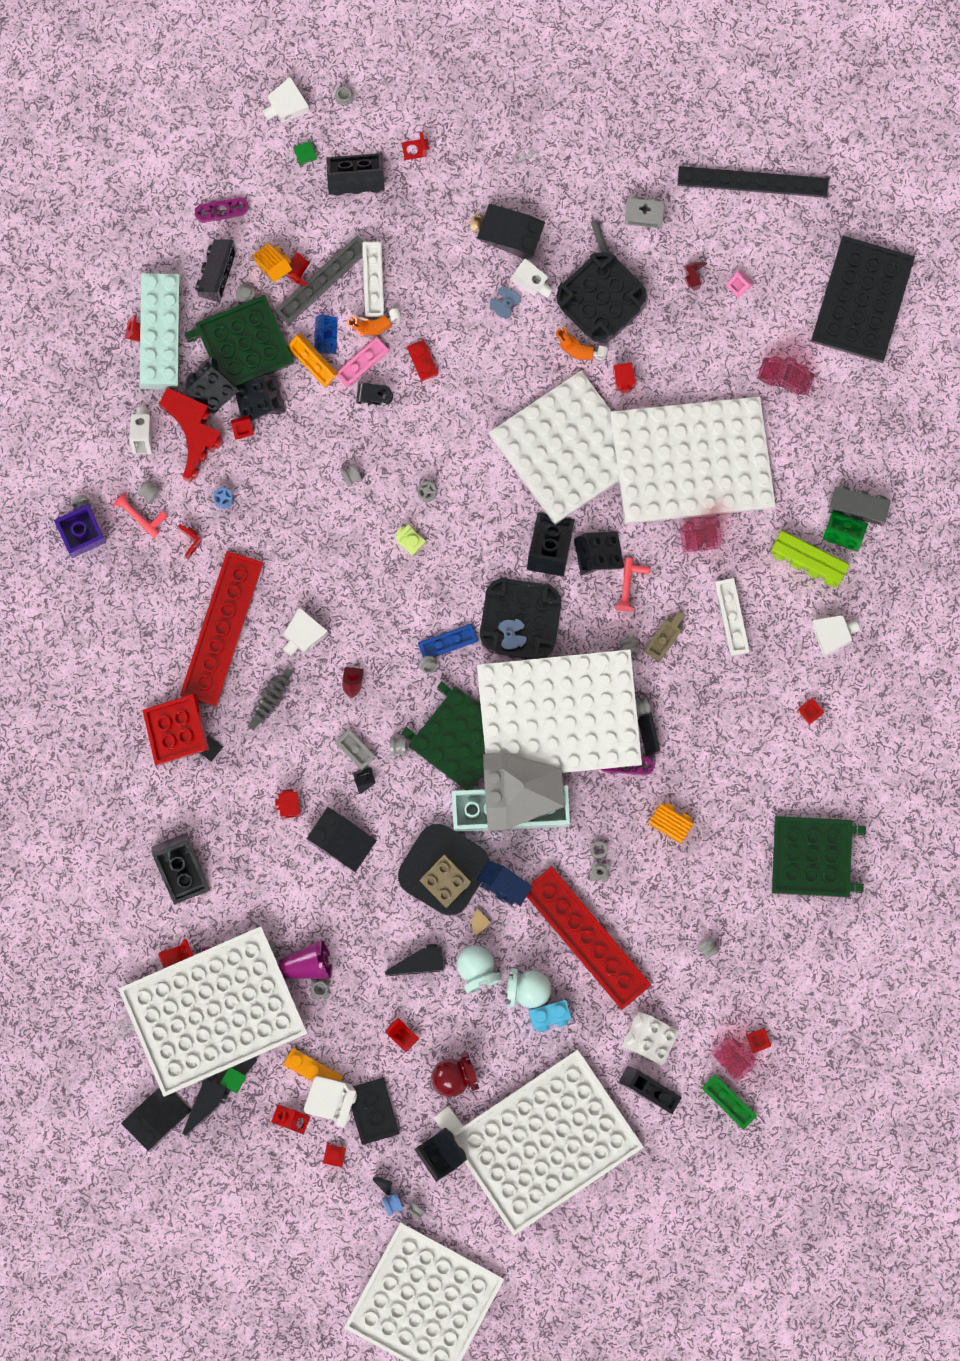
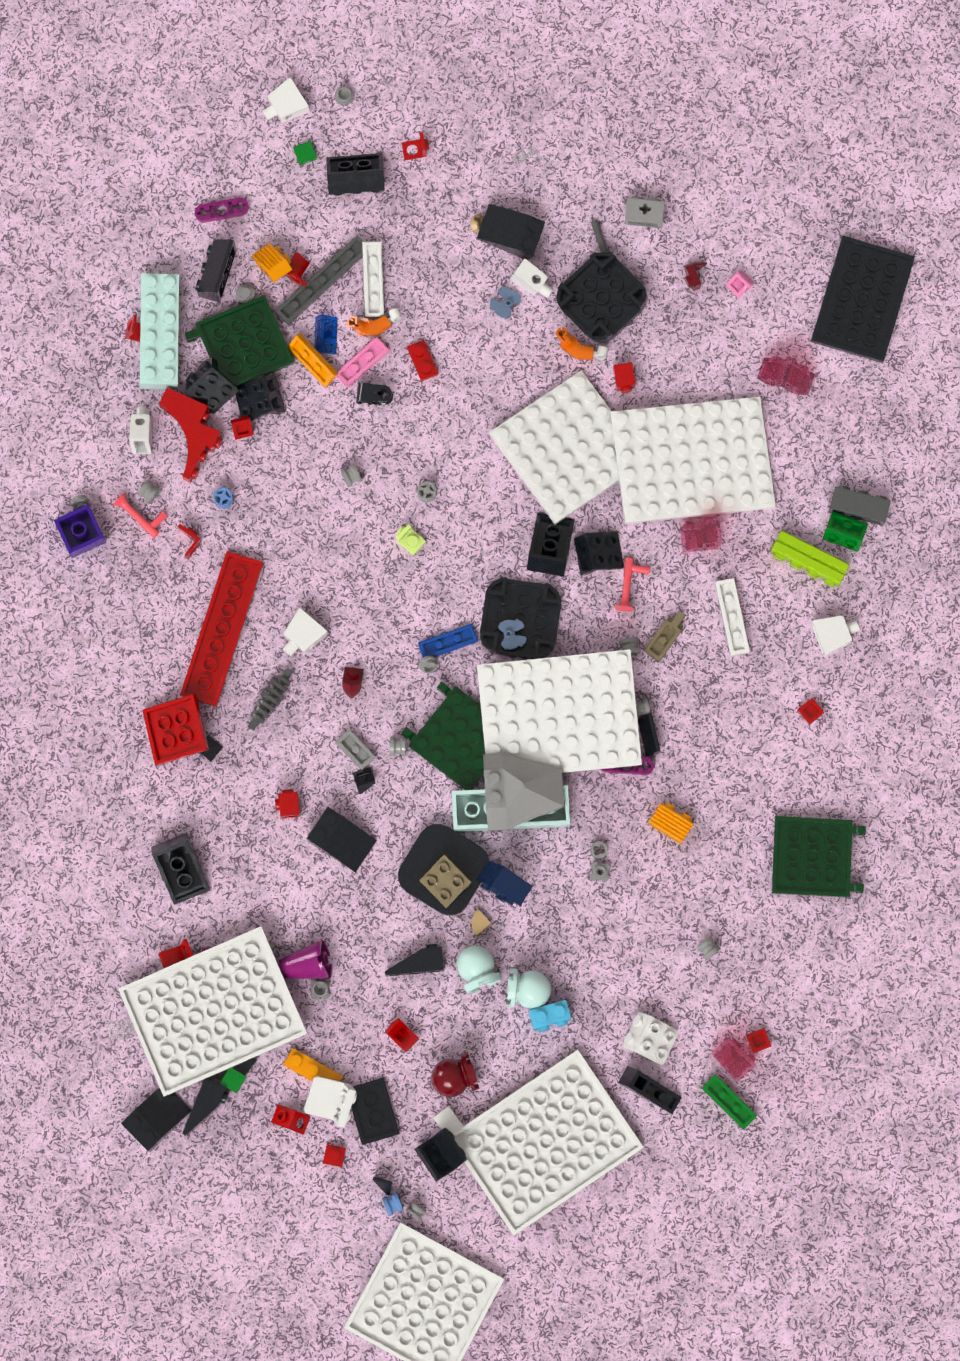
(587, 938): red plate -> none
(752, 181): black plate -> none

